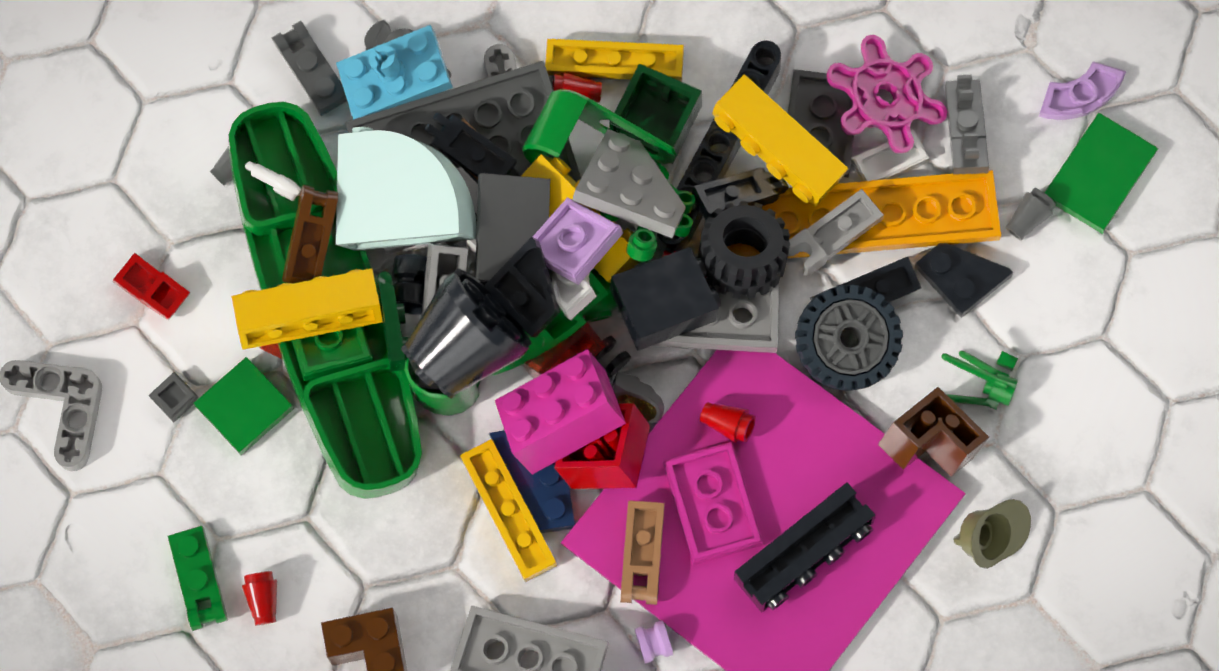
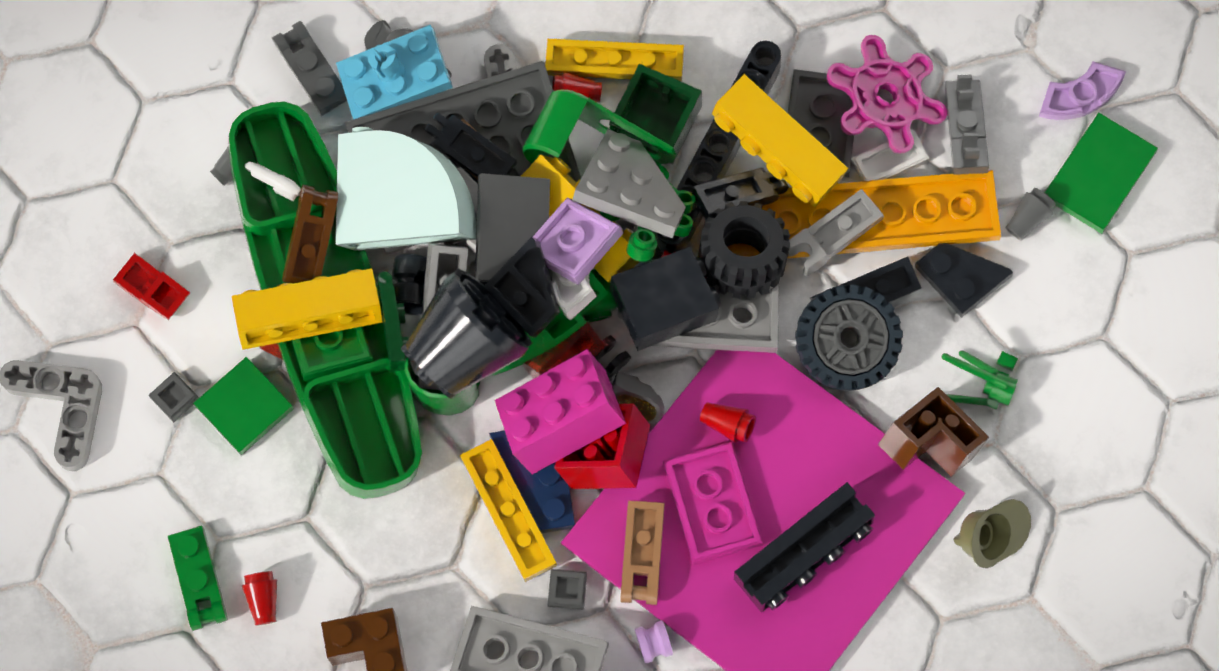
(567, 589): none -> dark grey tile

